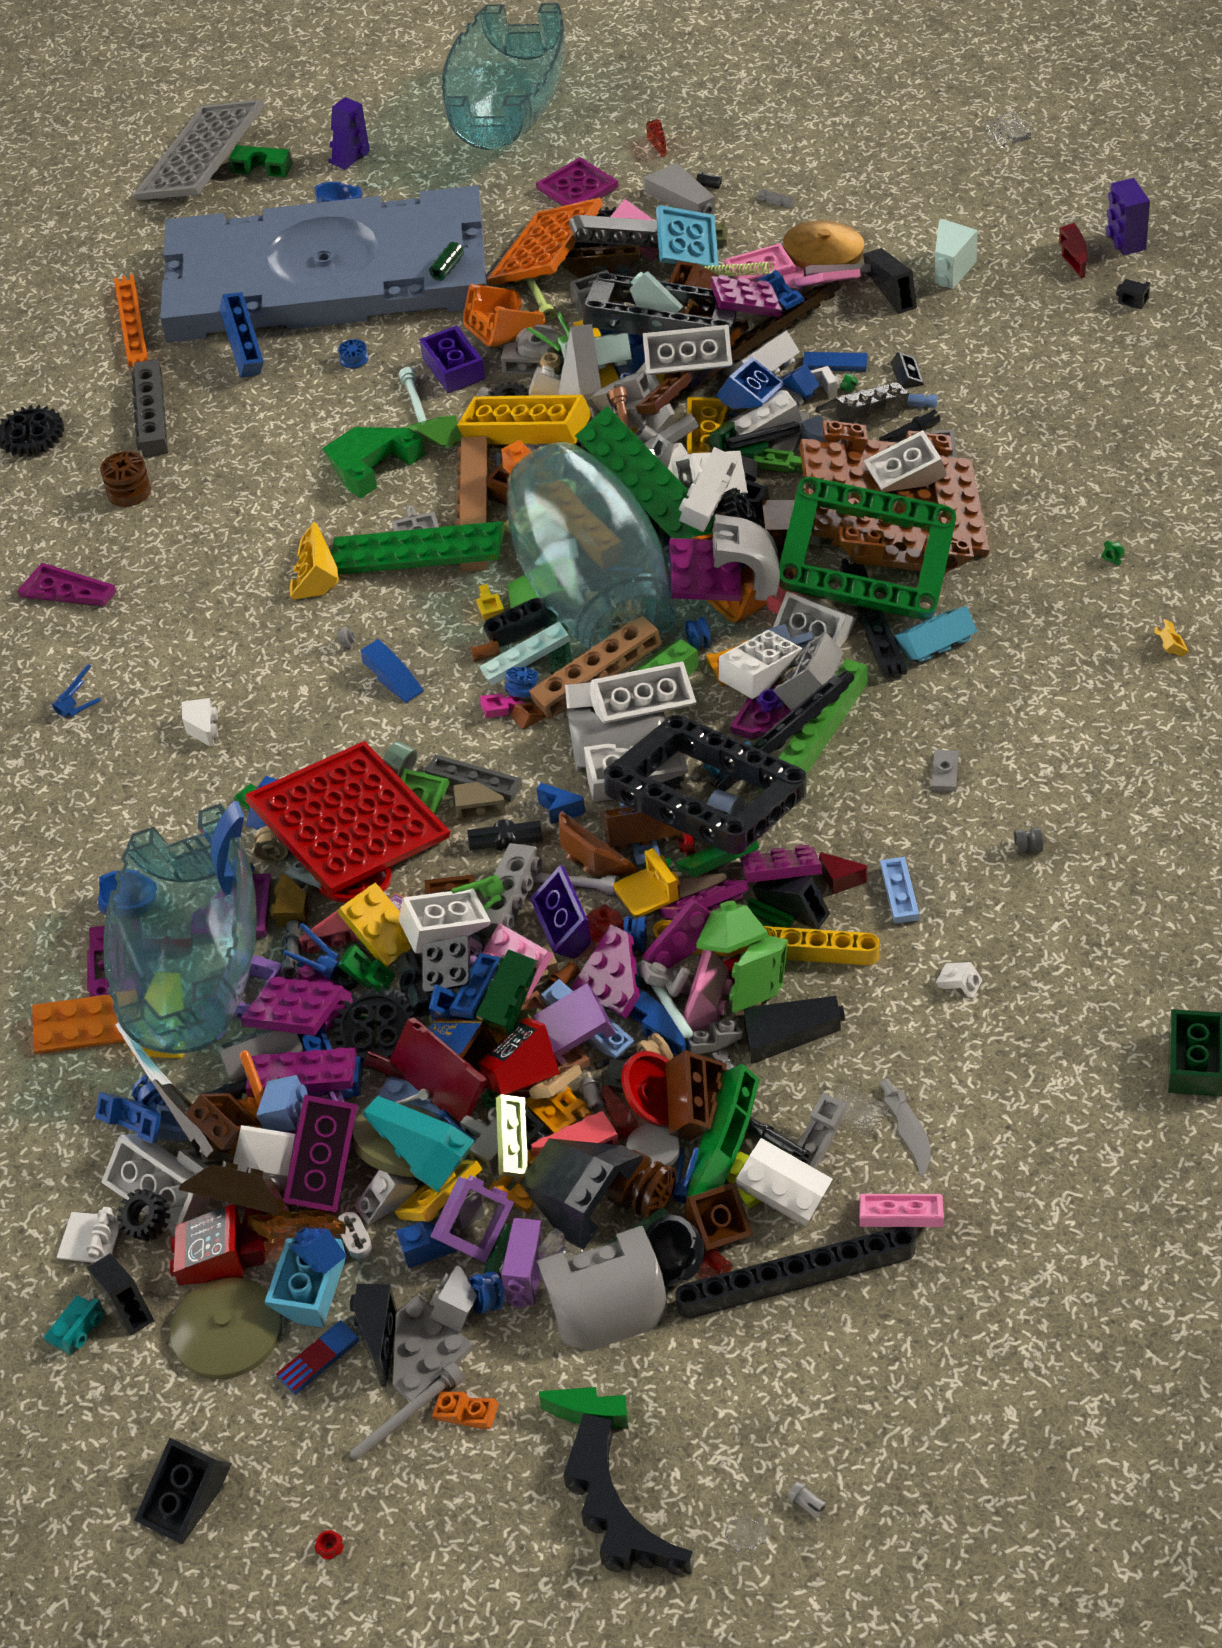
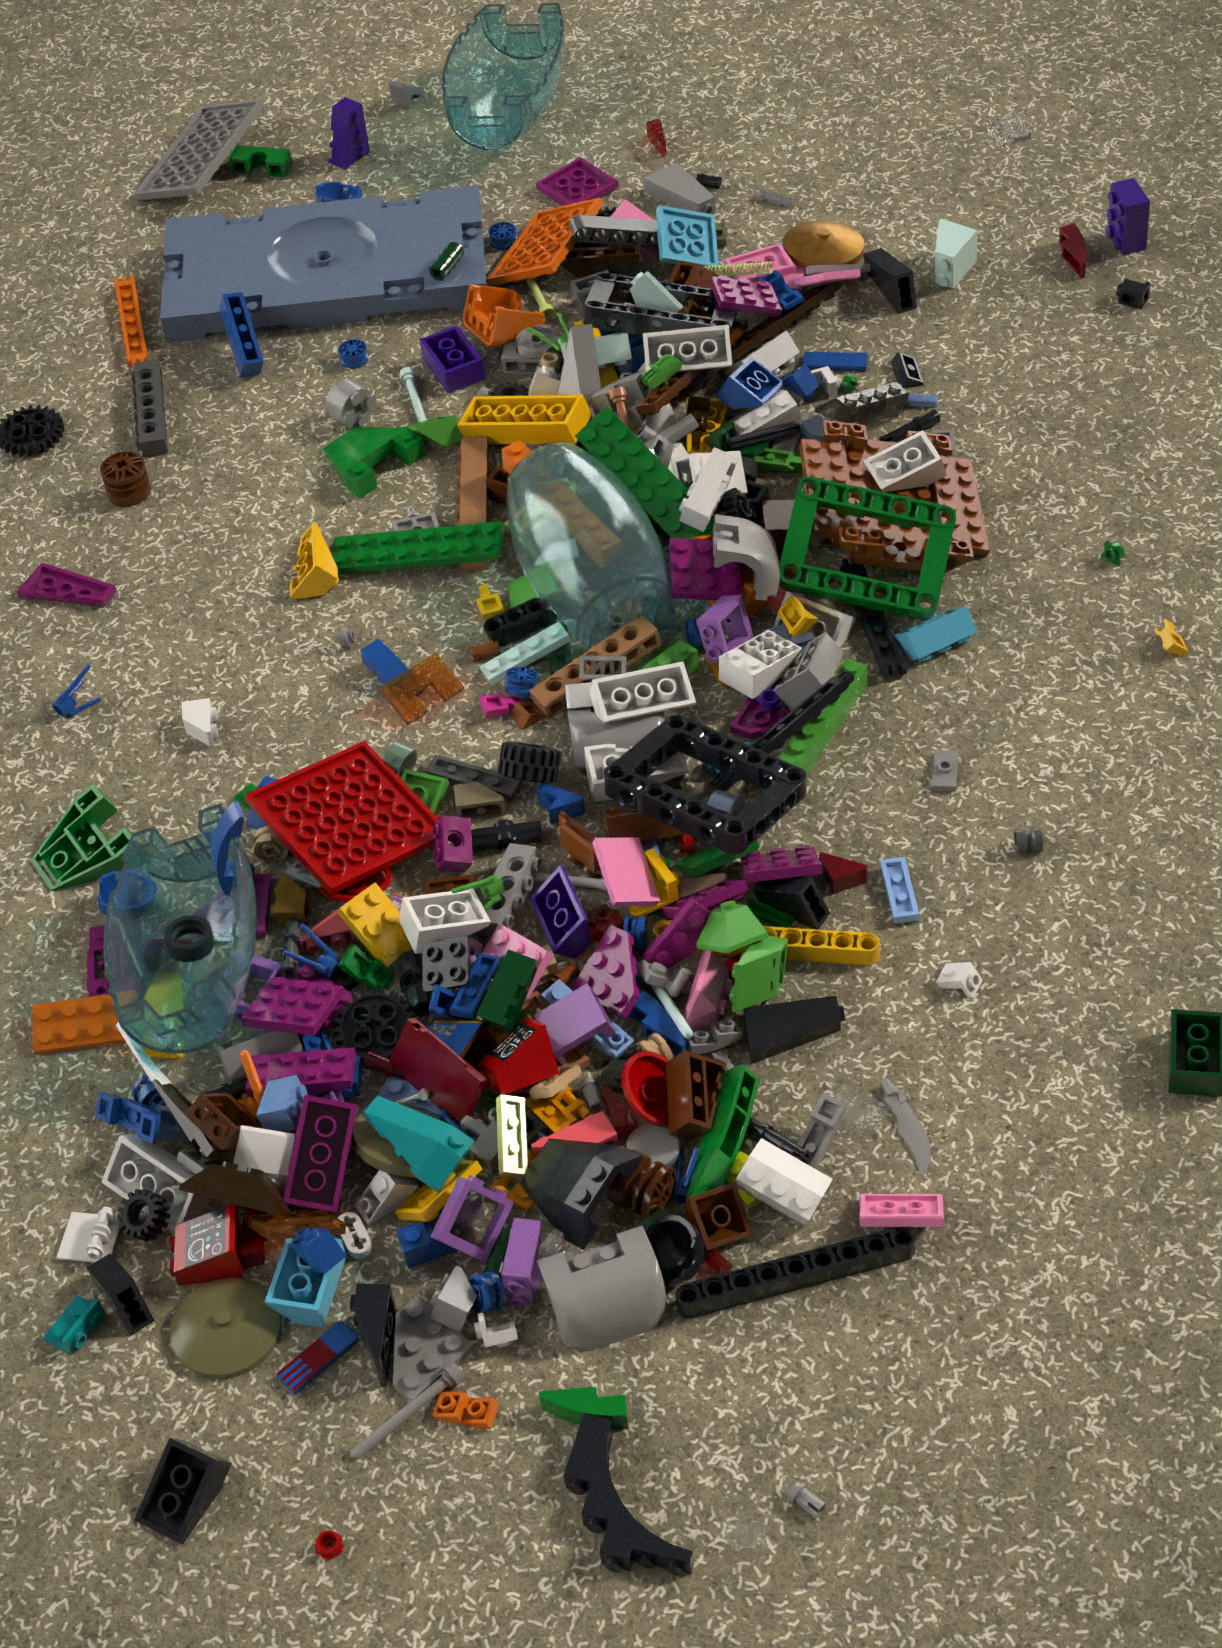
(78, 846): none -> green wedge
(188, 925): none -> black tyre
(350, 403): none -> light grey brick
(402, 690): none -> clear orange plate
(403, 93): none -> light grey slope
(459, 833): none -> magenta brick
(498, 1335): none -> white bracket
(502, 237): none -> blue wheel
(529, 762): none -> black tyre
(582, 666): none -> light grey slope
(625, 872): none -> bright pink tile
(661, 371): none -> bright green arm
(699, 409): none -> dark brown slope
(736, 621): none -> medium lavender window
(796, 617): none -> yellow slope

